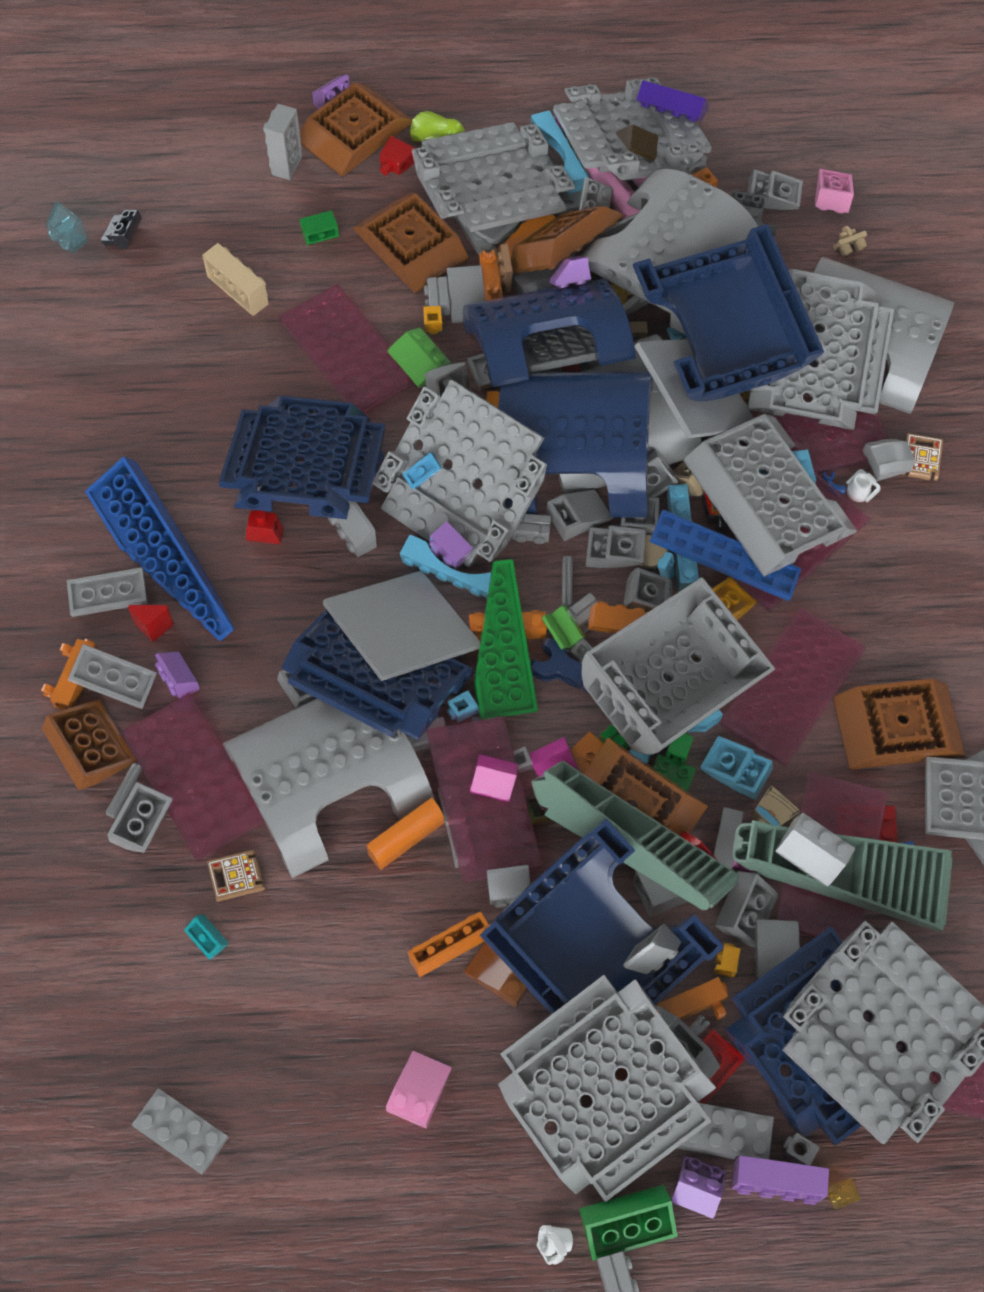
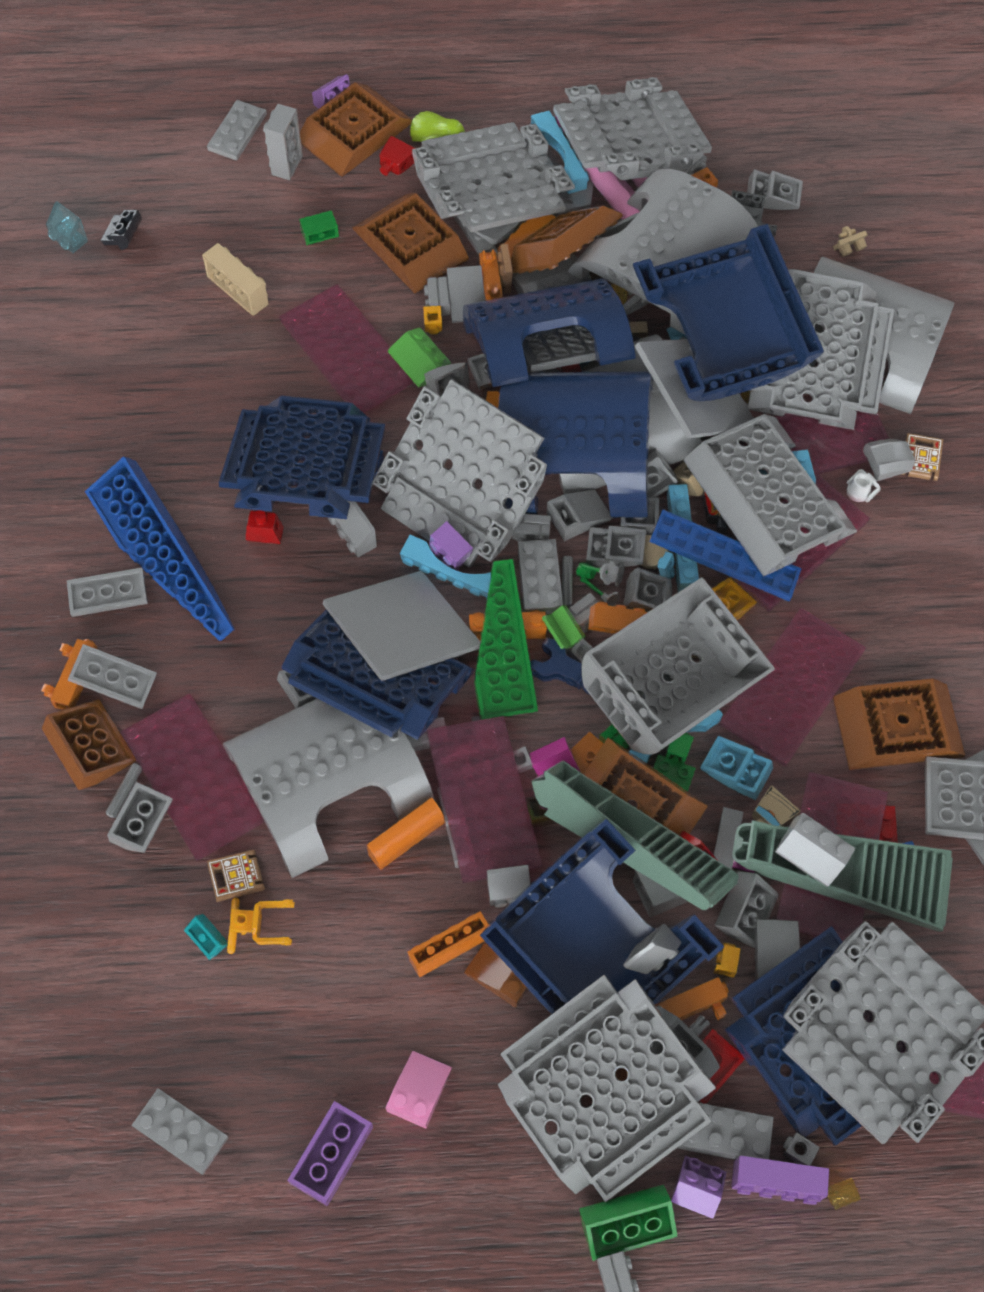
(151, 619): red slope -> none
(176, 674): medium lavender slope -> none
(236, 130): none -> light grey plate
(250, 921): none -> light orange piece
(339, 1132): none -> medium lavender brick
(422, 470): dark azure plate -> none
(465, 702): medium azure brick -> none
(494, 778): slope -> none
(539, 575): none -> light grey brick
(554, 1241): white piece -> none
(571, 270): medium lavender slope -> none
(595, 194): light grey slope -> none
(608, 573): none -> light grey plant
(639, 141): dark brown slope -> none
(672, 101): dark purple slope -> none
(834, 191): bright pink slope -> none
(840, 488): blue arm -> none

